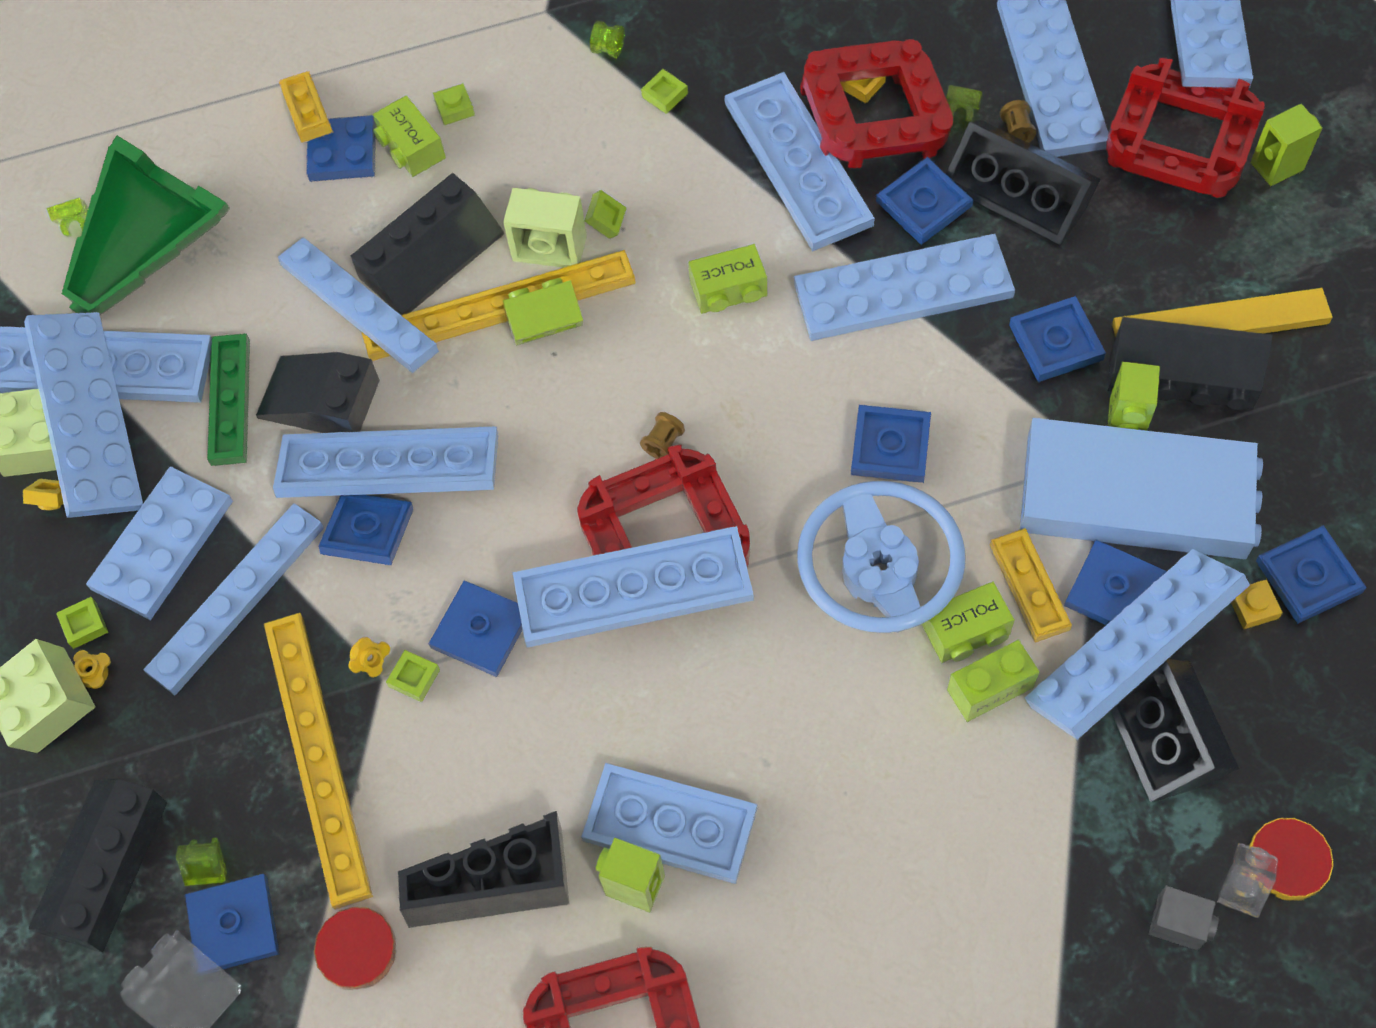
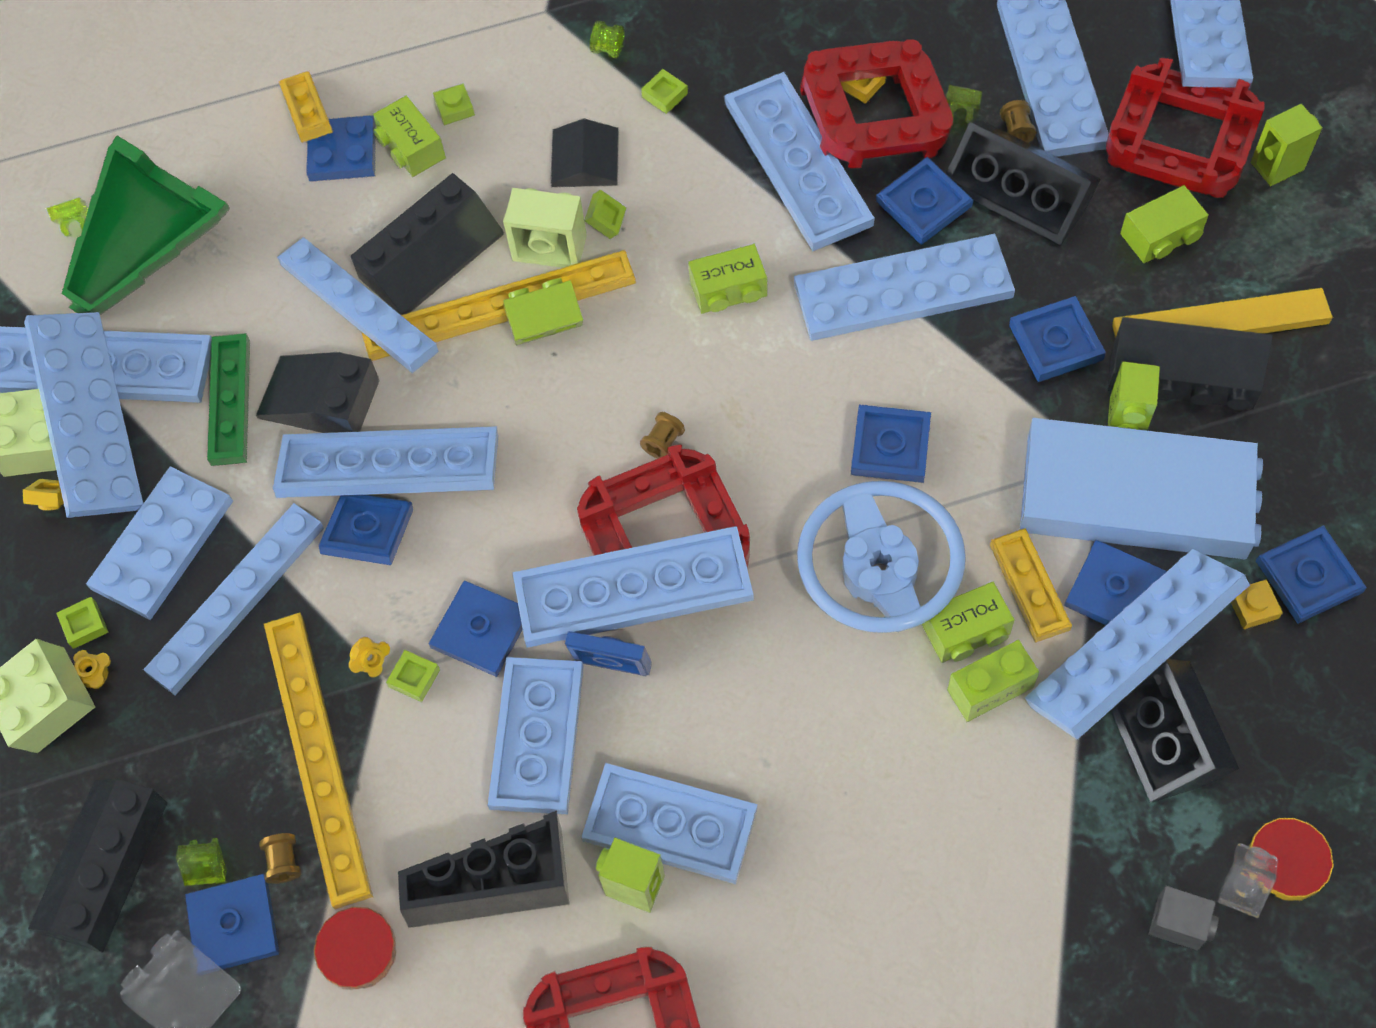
(280, 858): none -> pearl gold bush
(536, 736): none -> light blue plate
(585, 154): none -> black slope
(609, 653): none -> blue plate
(1164, 224): none -> lime brick

